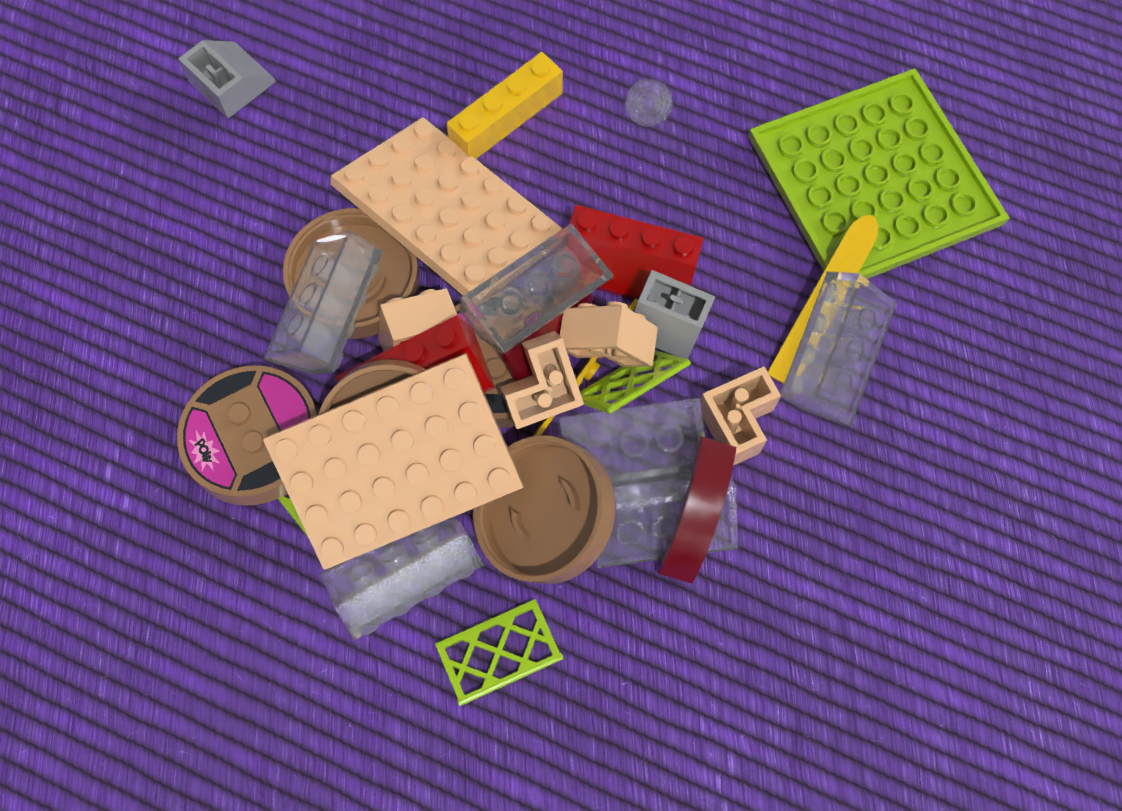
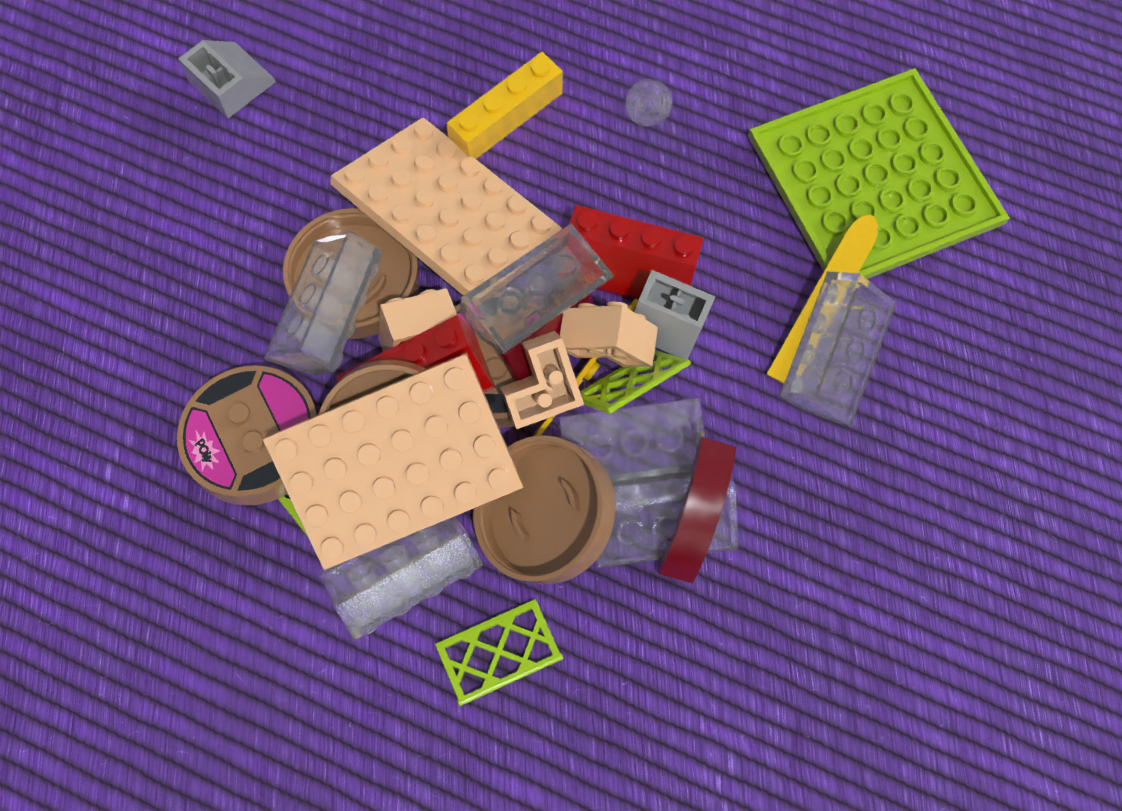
(733, 409): light nougat brick -> none

